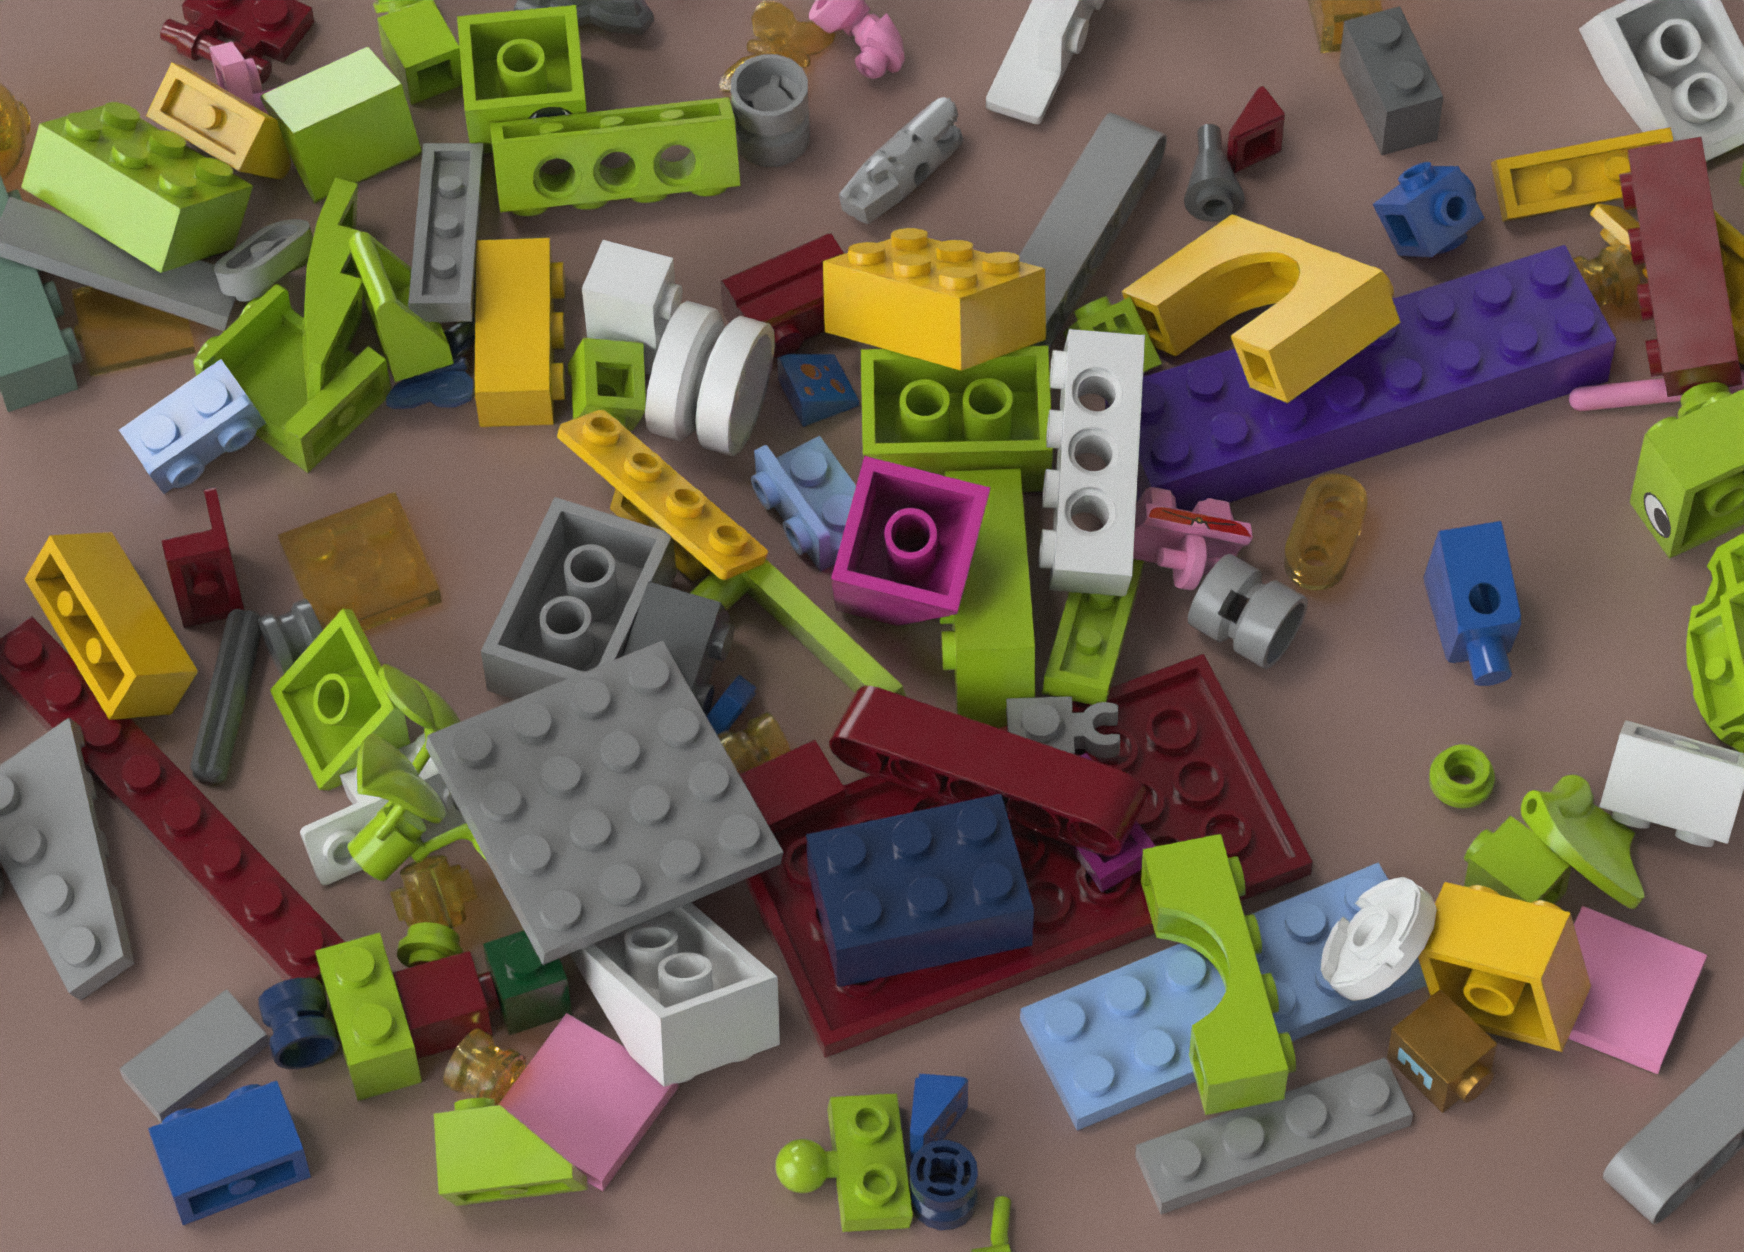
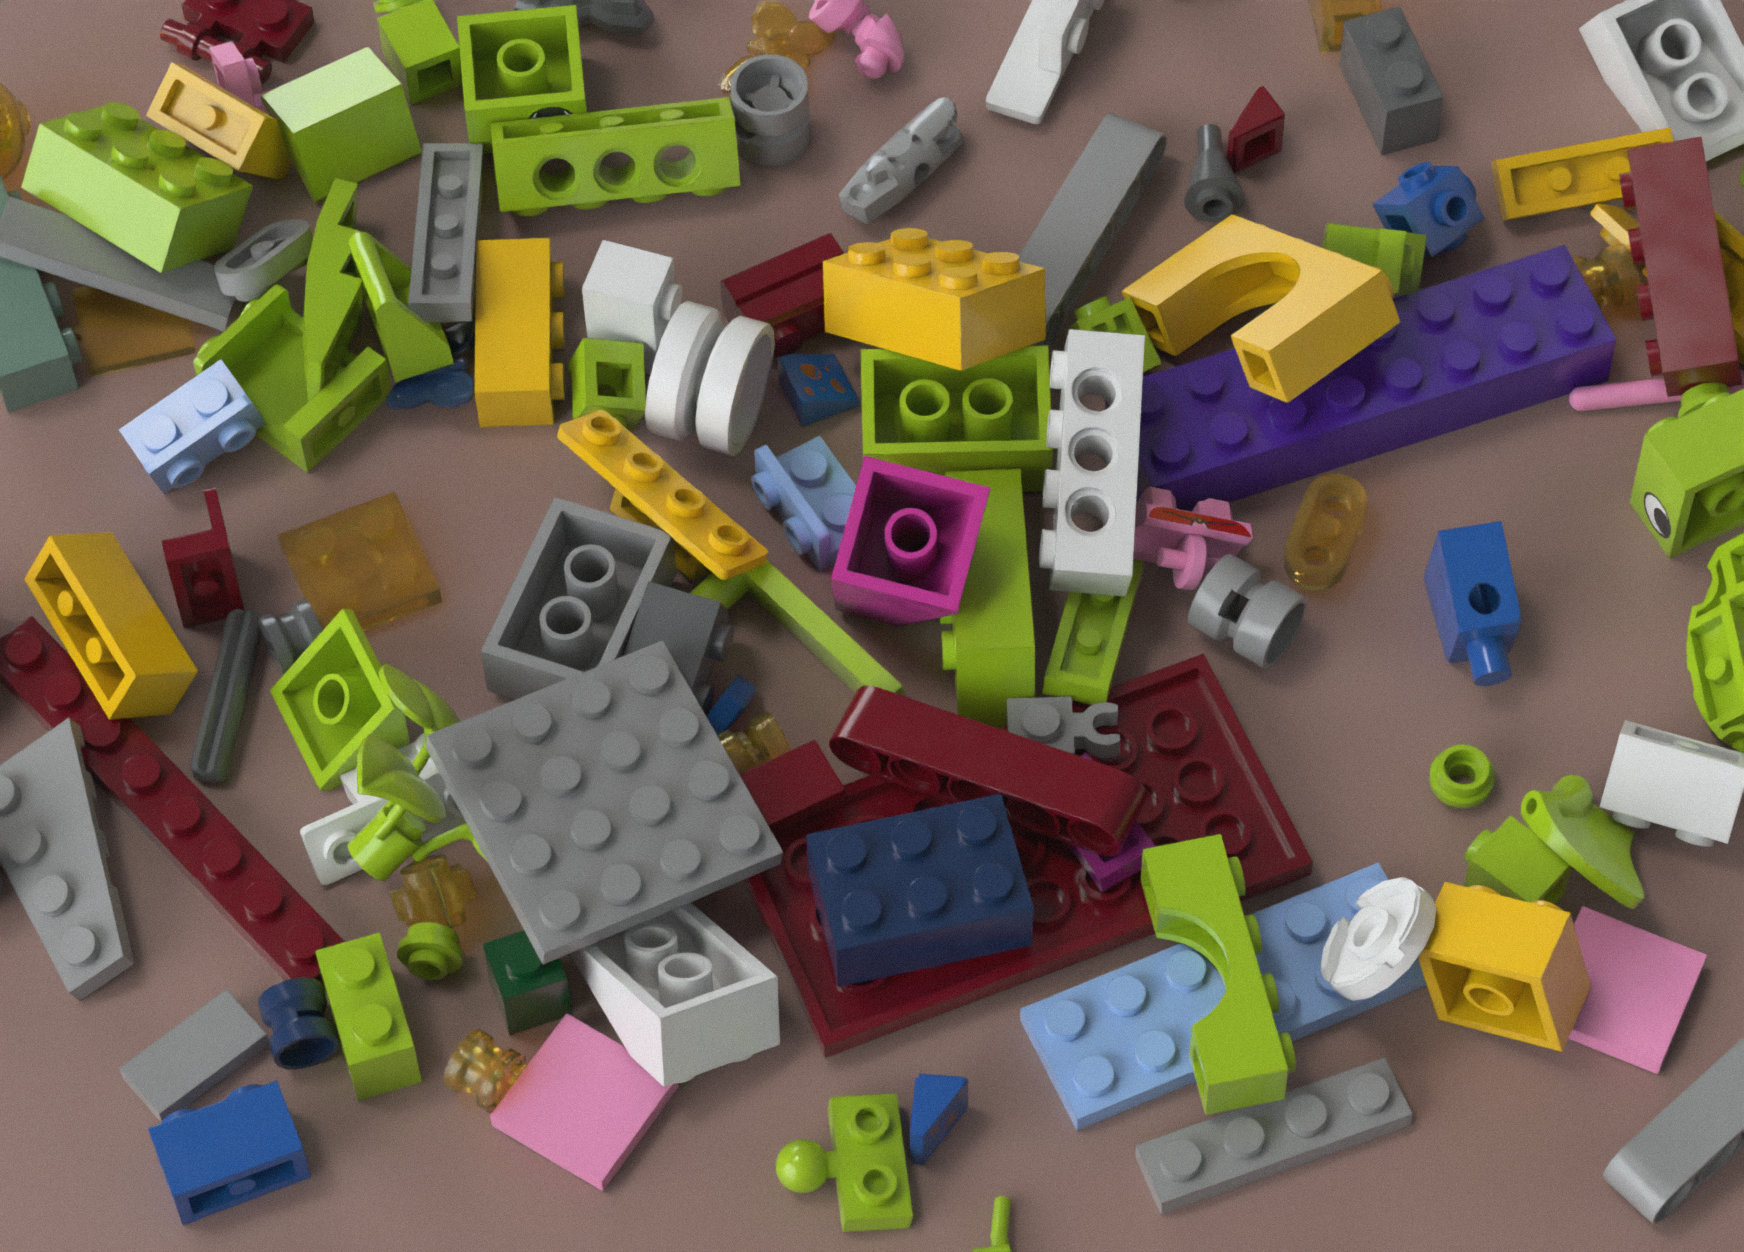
(445, 1002): dark red brick -> none
(496, 1157): lime slope -> none
(938, 1199): dark blue wheel -> none
(1392, 251): none -> lime brick
(1443, 1052): pearl gold brick -> none

